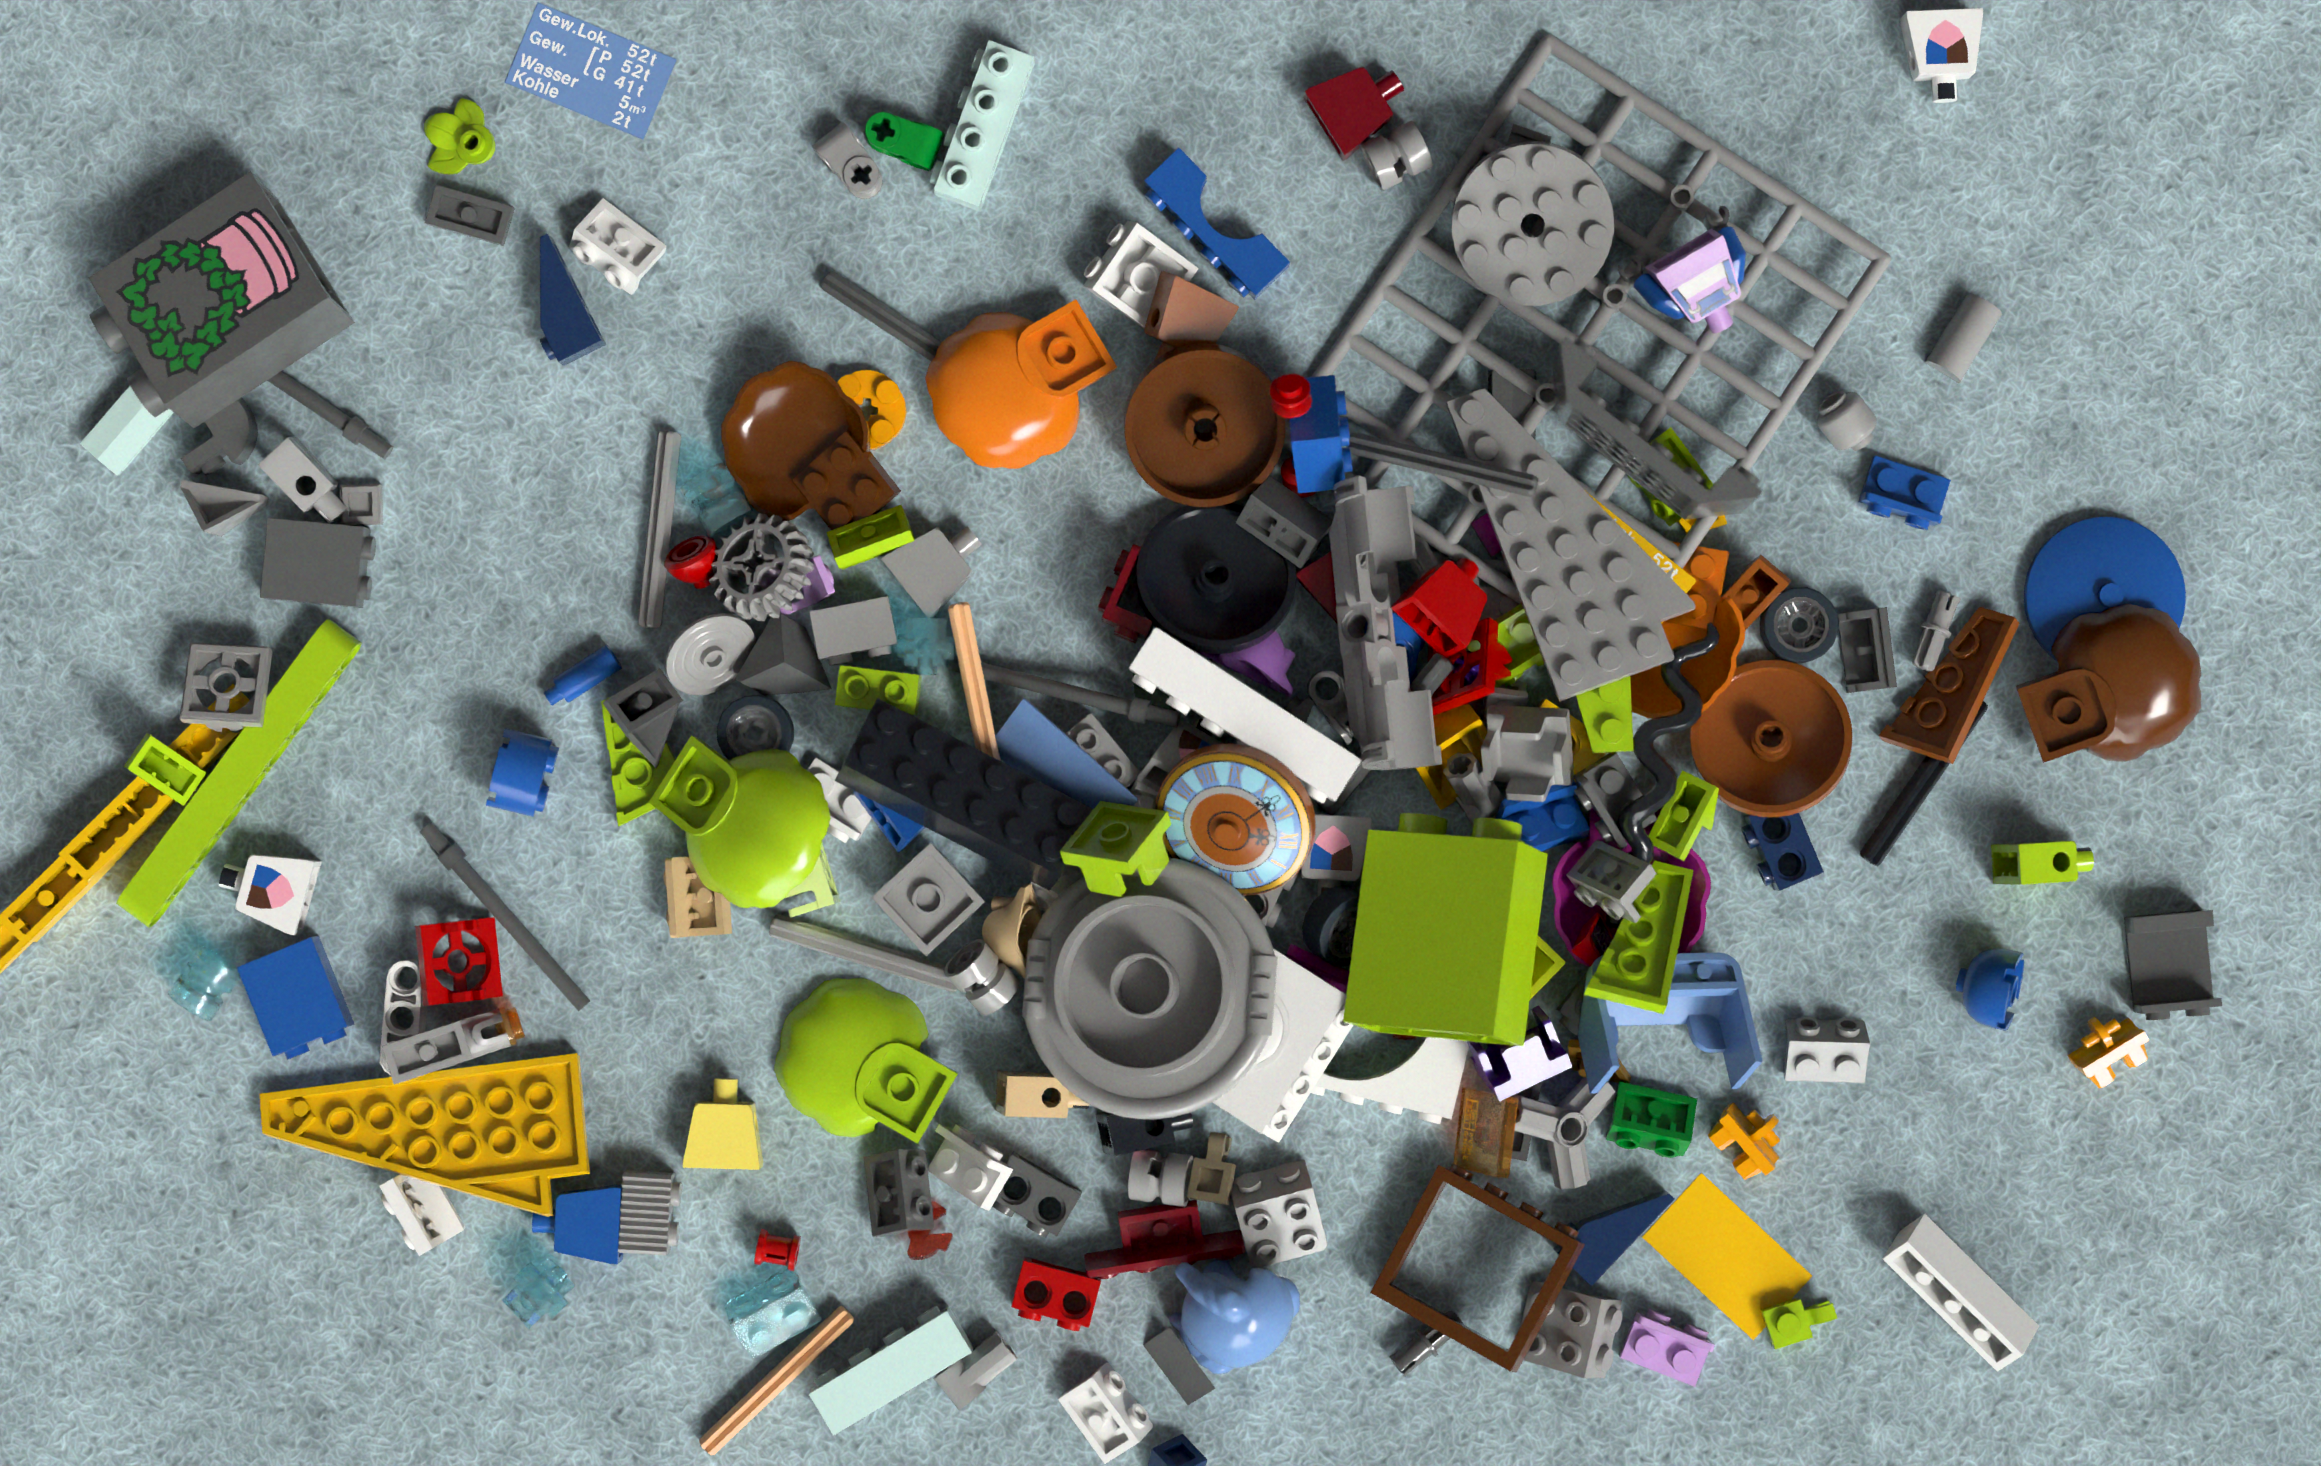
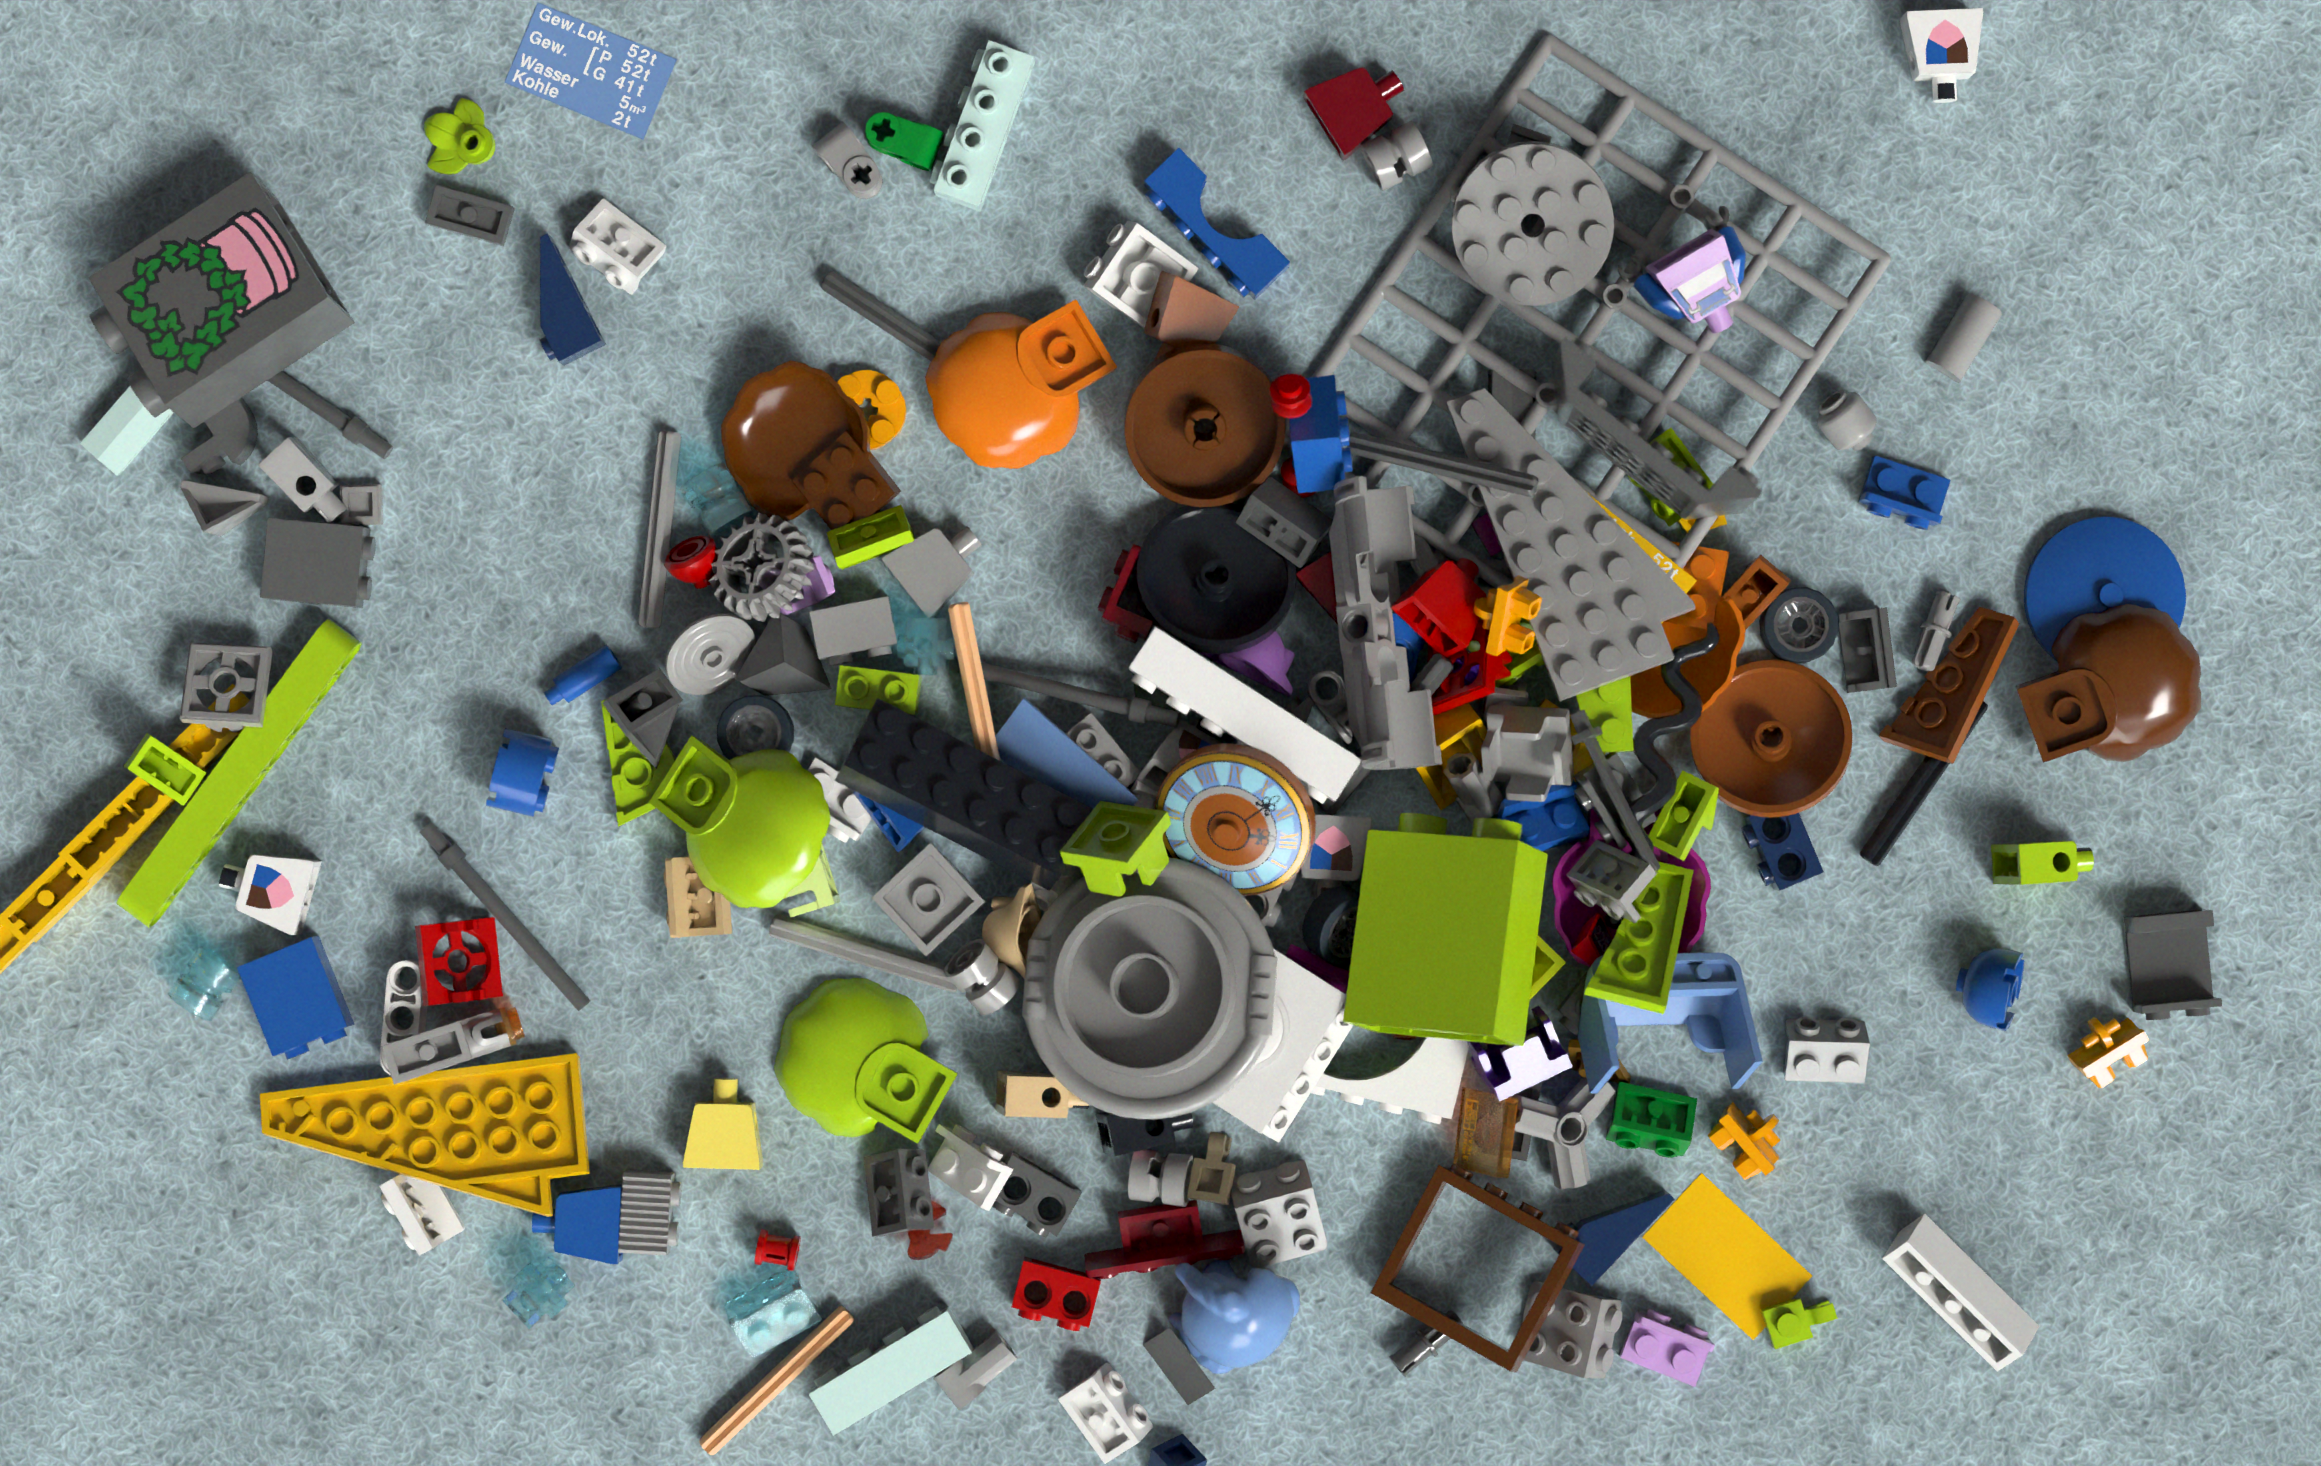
(1503, 614): none -> light orange hips
(1588, 735): none -> dark grey sword

